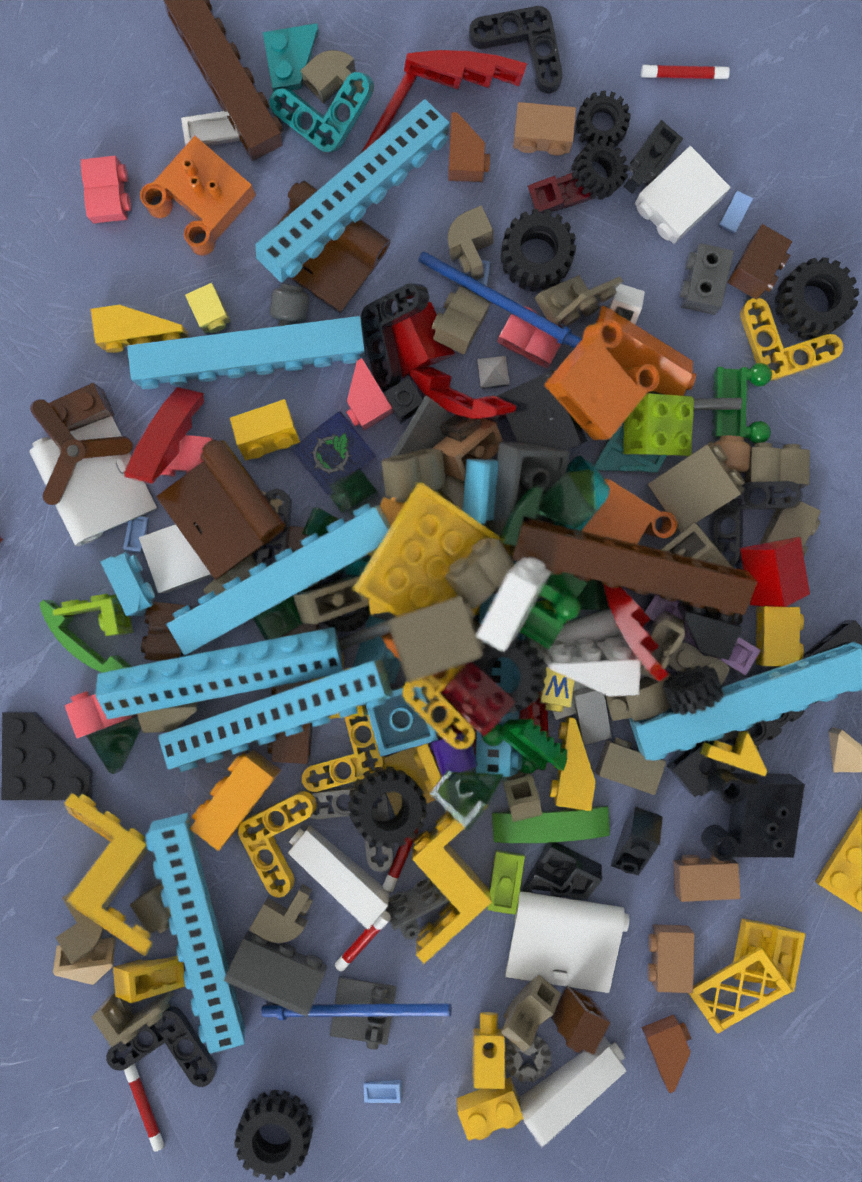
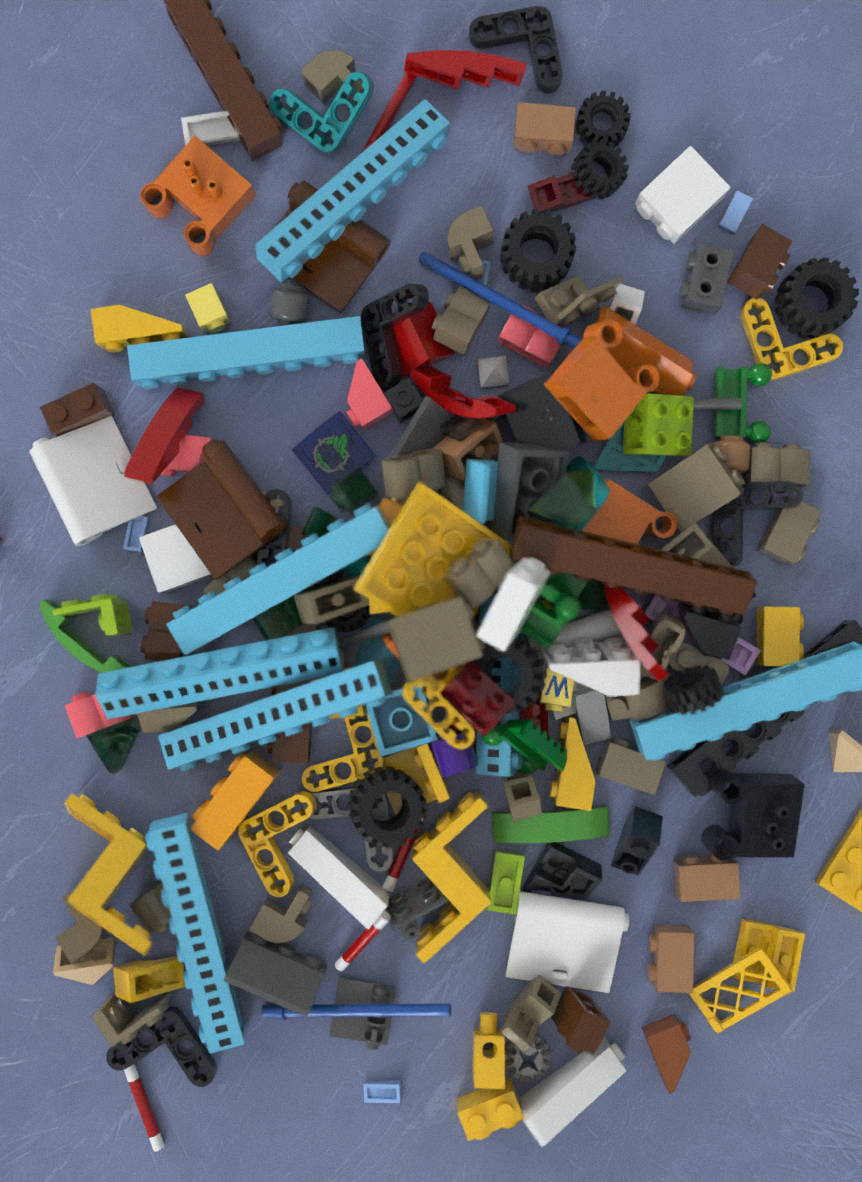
(39, 762): black plate -> none
(63, 439): reddish brown piece -> none
(104, 189): coral brick -> none
(131, 589): medium azure slope -> none
(264, 430): yellow brick -> none
(267, 1157): black tyre -> none
(288, 53): teal wing -> none
(466, 152): dark orange slope -> none
(466, 794): clear green slope -> none
(525, 507): dark green slope -> none
(652, 156): black hinge -> none
(692, 72): red bar -> none
(743, 754): yellow slope -> none
(778, 572): red slope -> none

